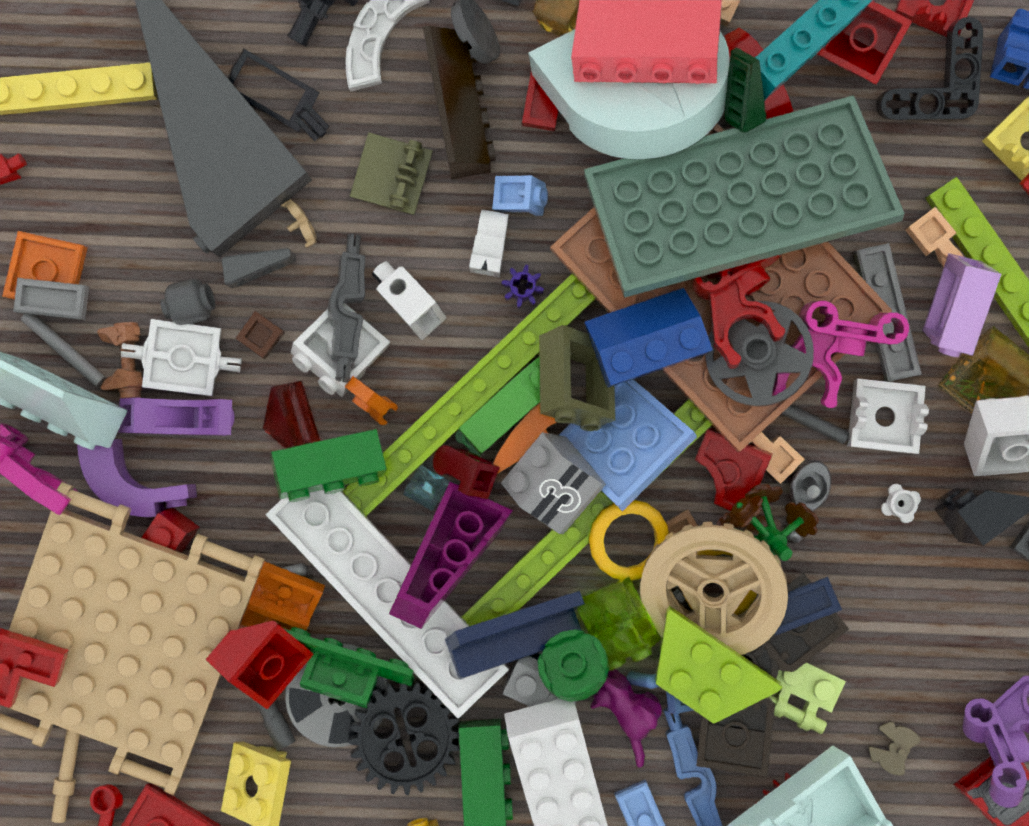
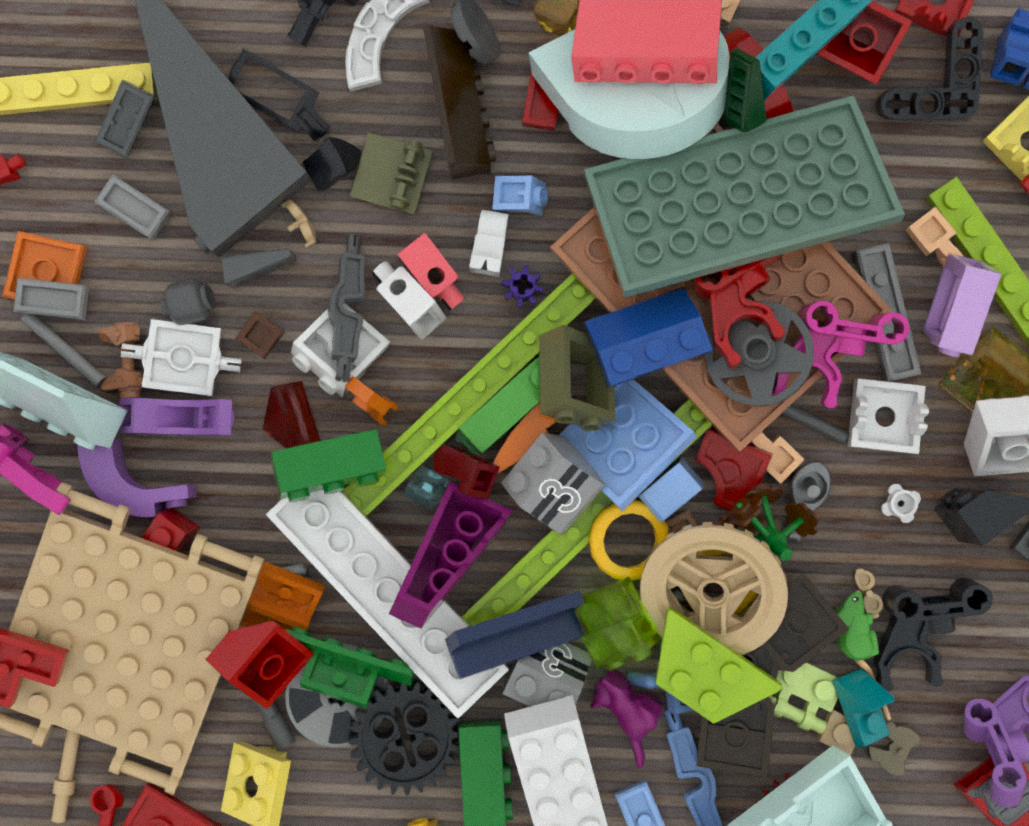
(125, 118): none -> dark grey plate
(132, 207): none -> light grey tile
(331, 162): none -> black tile
(423, 256): none -> coral torso
(573, 665): green tile -> none
(671, 489): none -> light blue slope
(809, 604): dark blue tile -> none
(837, 732): none -> tan plate
(859, 641): none -> bright green animal
(862, 703): none -> teal slope
(865, 581): none -> tan piece
(922, 617): none -> black piece

